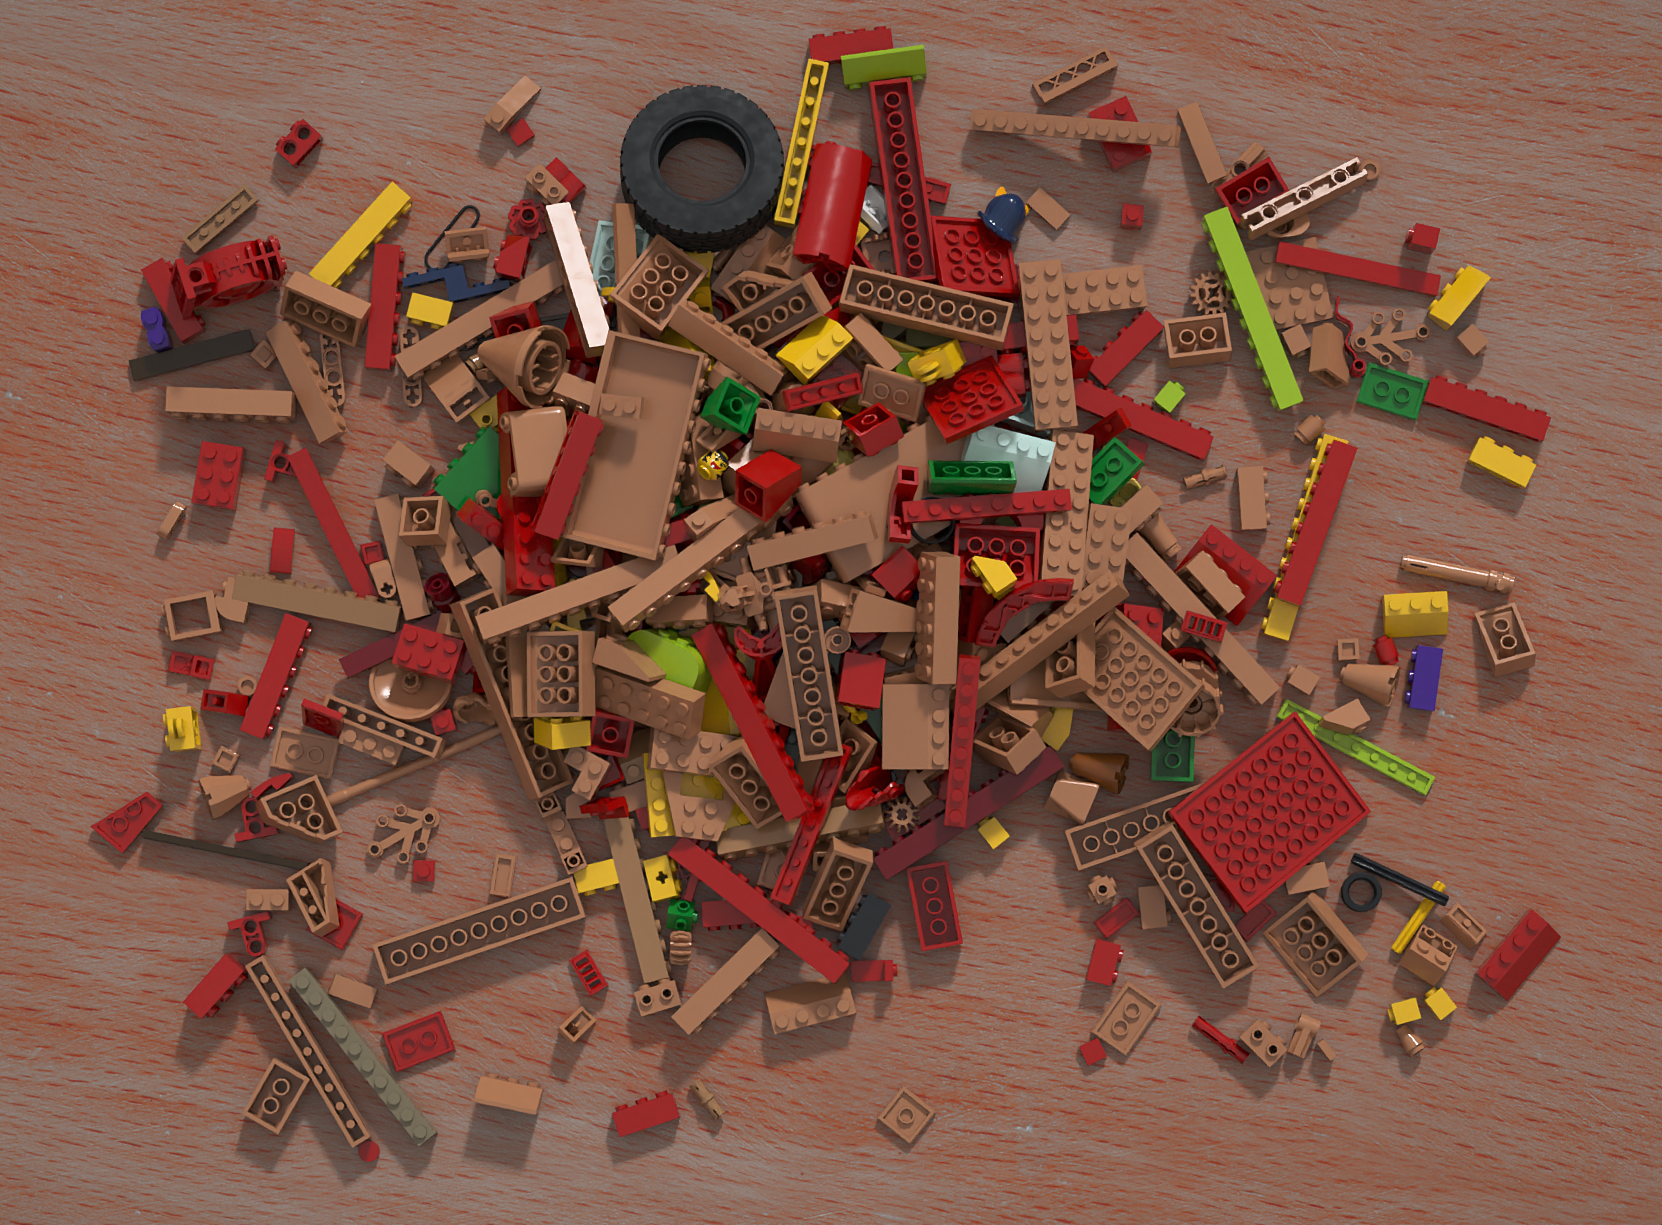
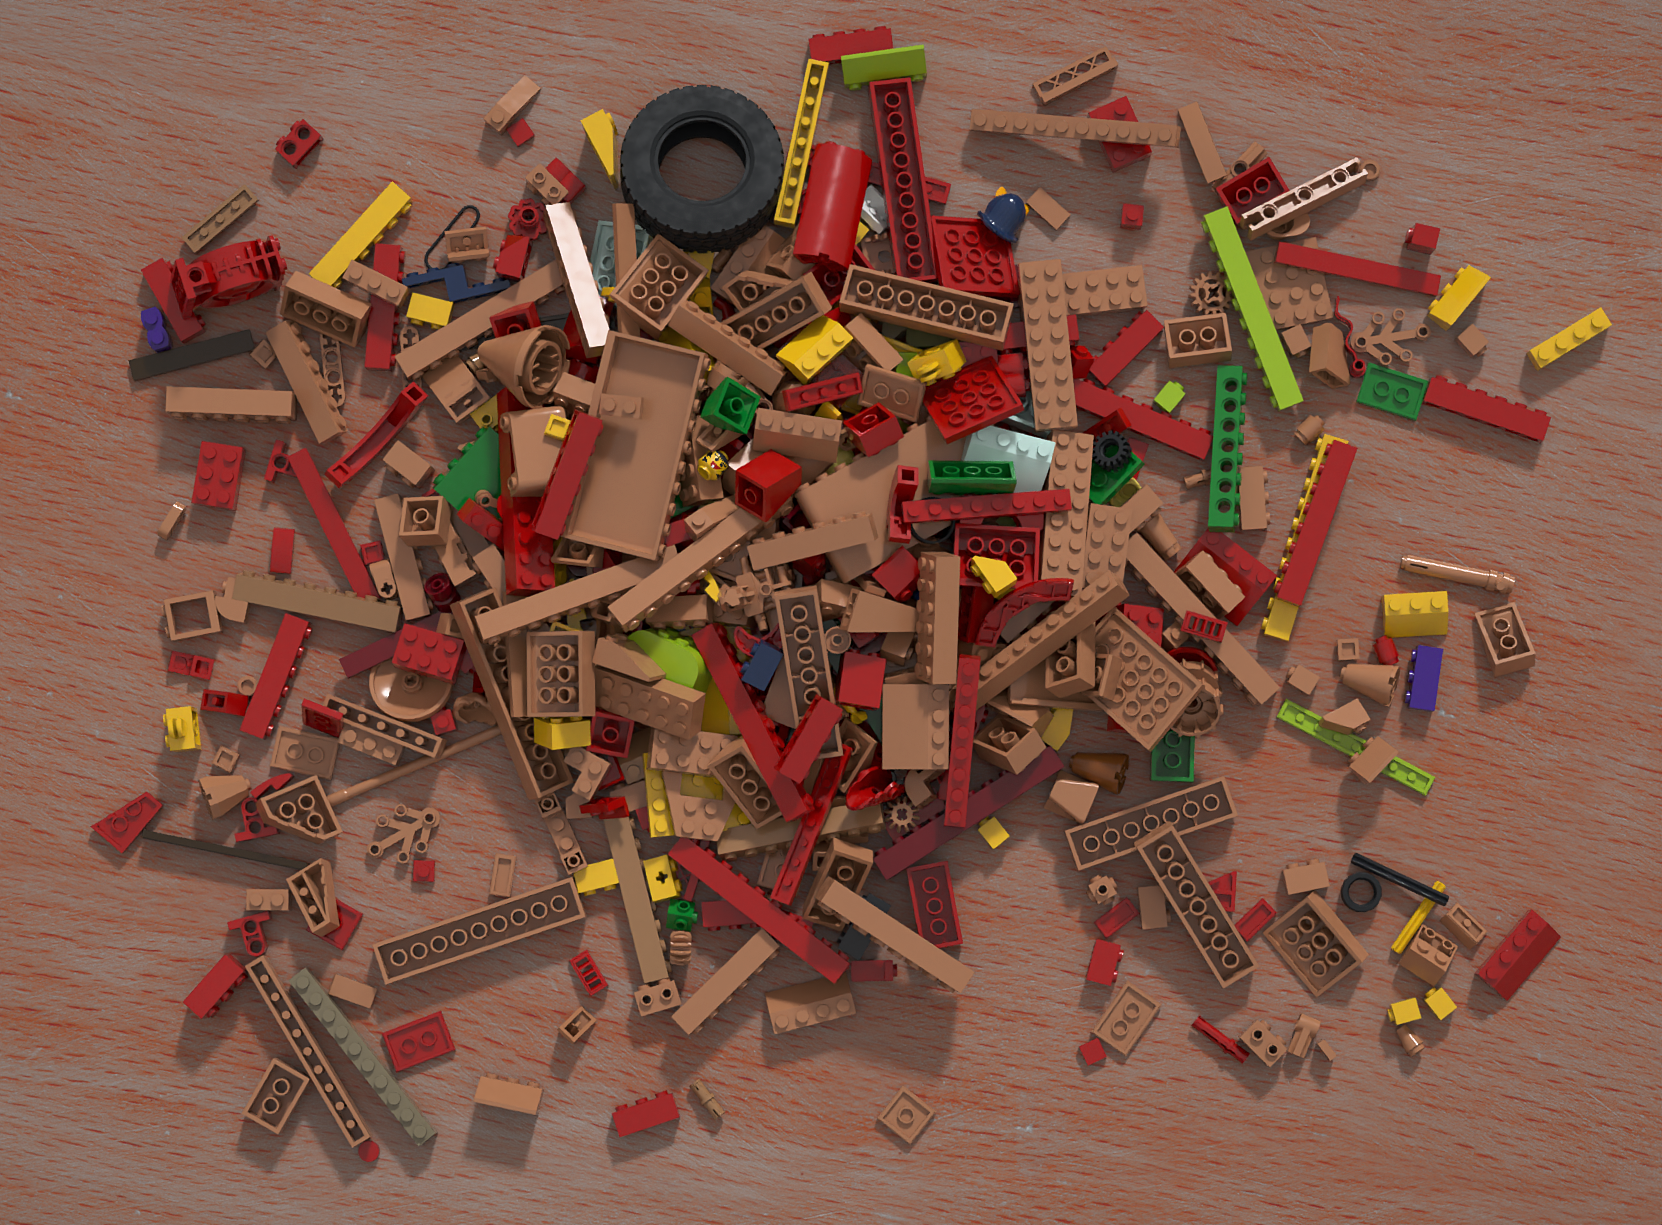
(376, 284): none -> nougat brick
(378, 437): none -> red arch
(557, 427): none -> yellow tile
(602, 134): none -> yellow slope
(761, 664): none -> dark blue brick
(808, 739): none -> red brick
(890, 932): none -> nougat brick
(1106, 676): none -> nougat slope
(1117, 460): none -> black tyre
(1226, 377): none -> green brick
(1269, 812): red plate -> none
(1372, 759): none -> nougat slope
(1501, 462): yellow brick -> none
(1569, 339): none -> yellow brick

